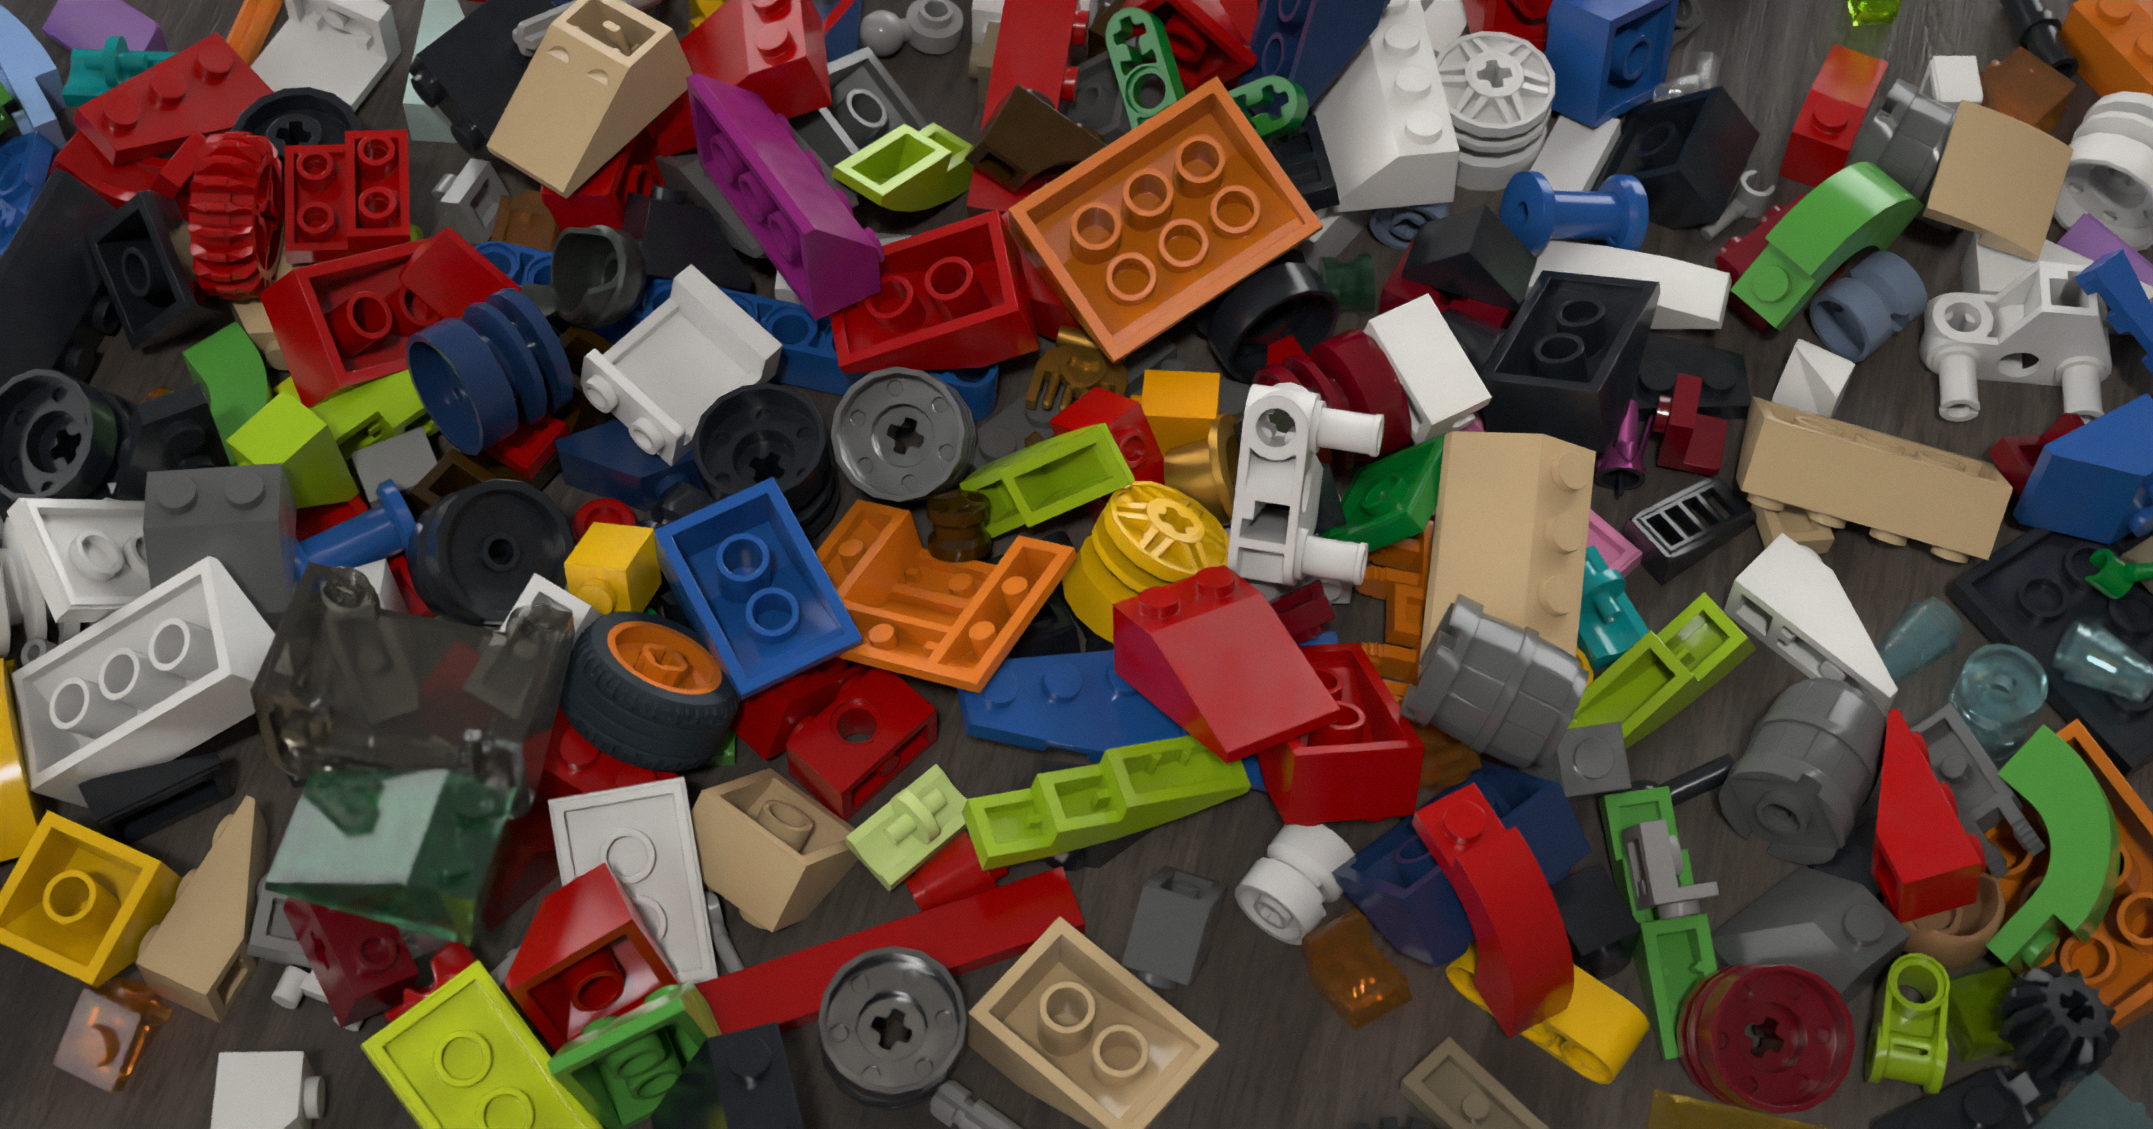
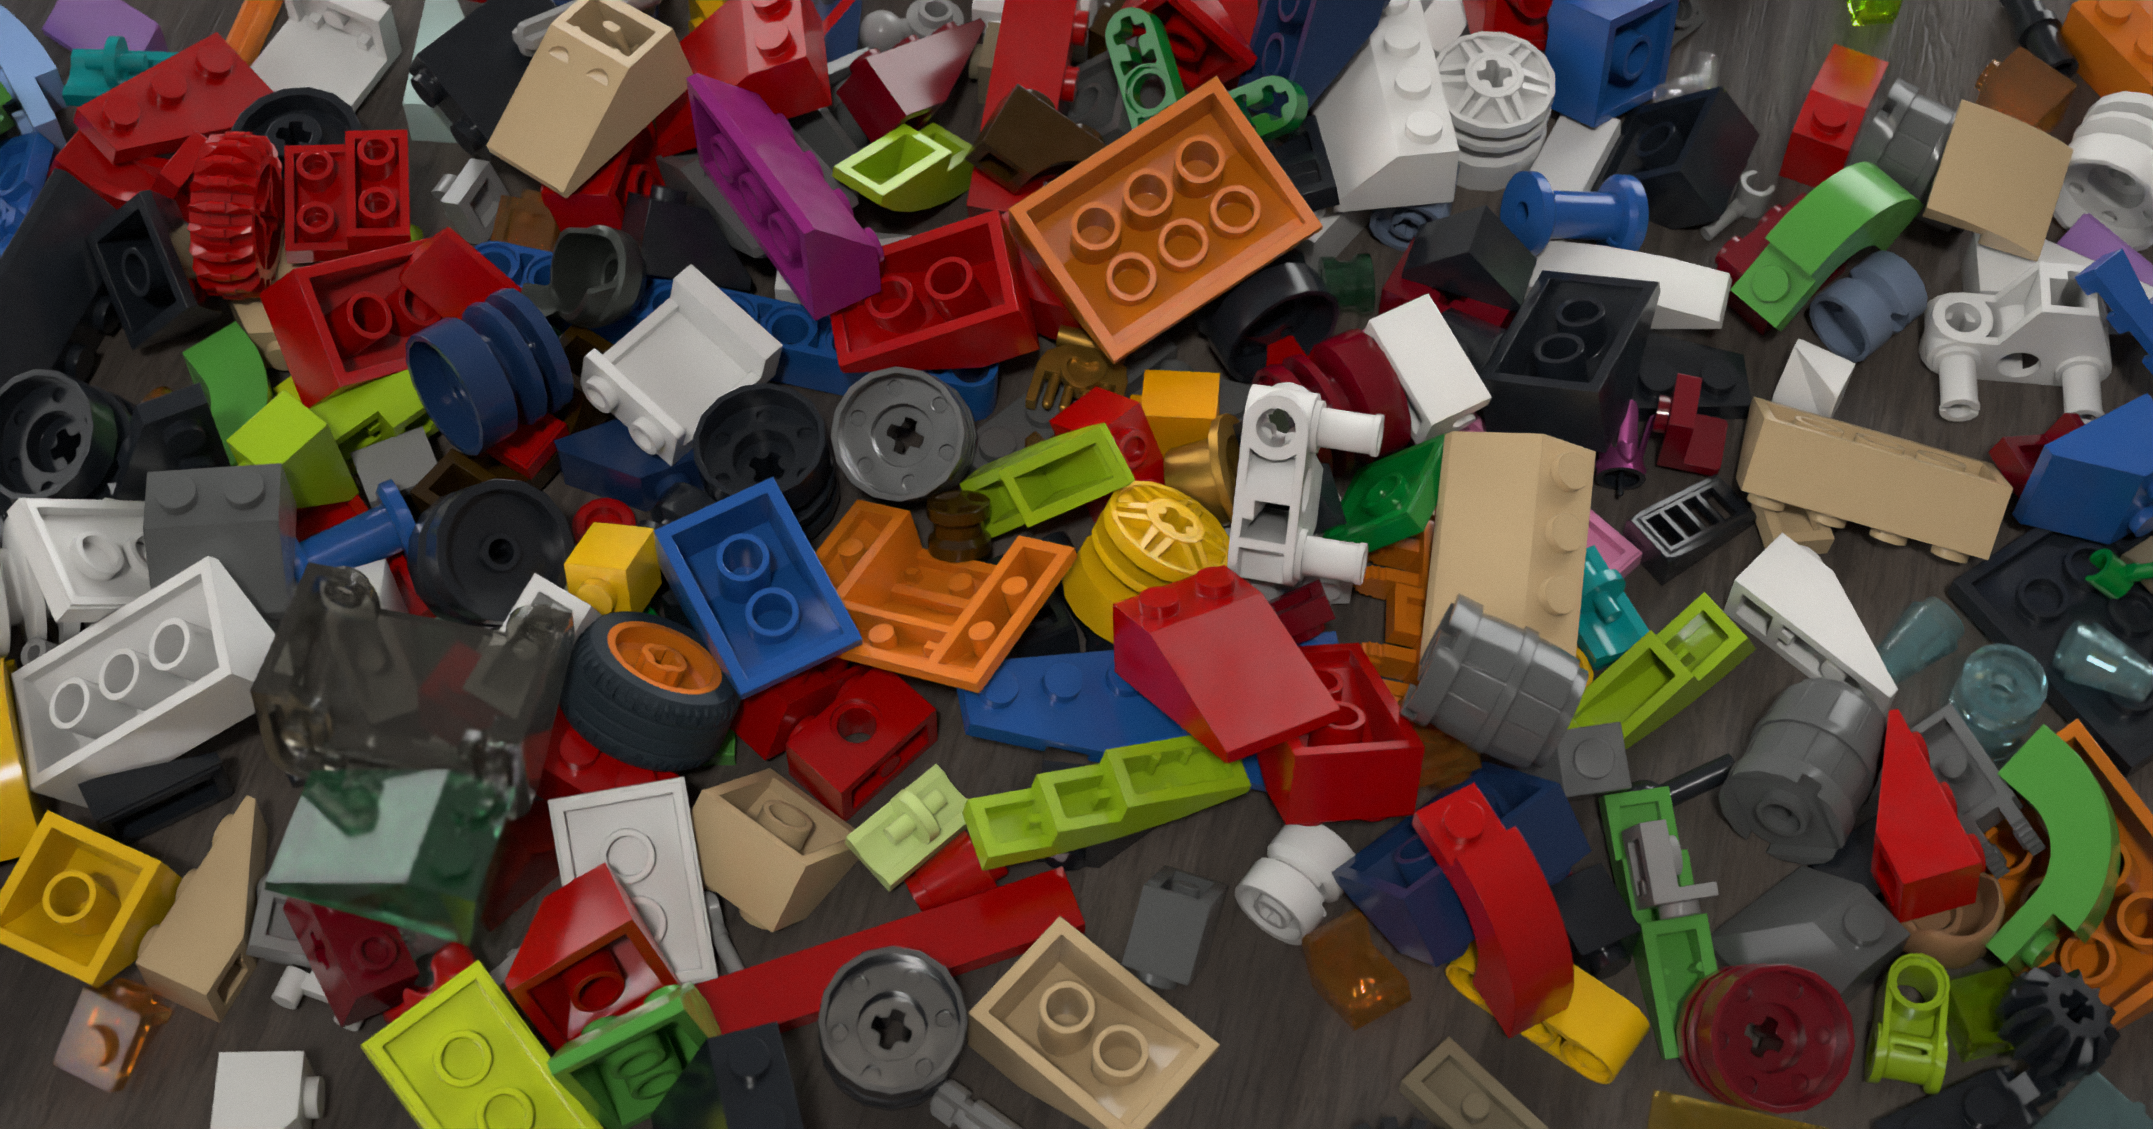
(908, 80): none -> dark red slope
(1951, 80): white slope -> none

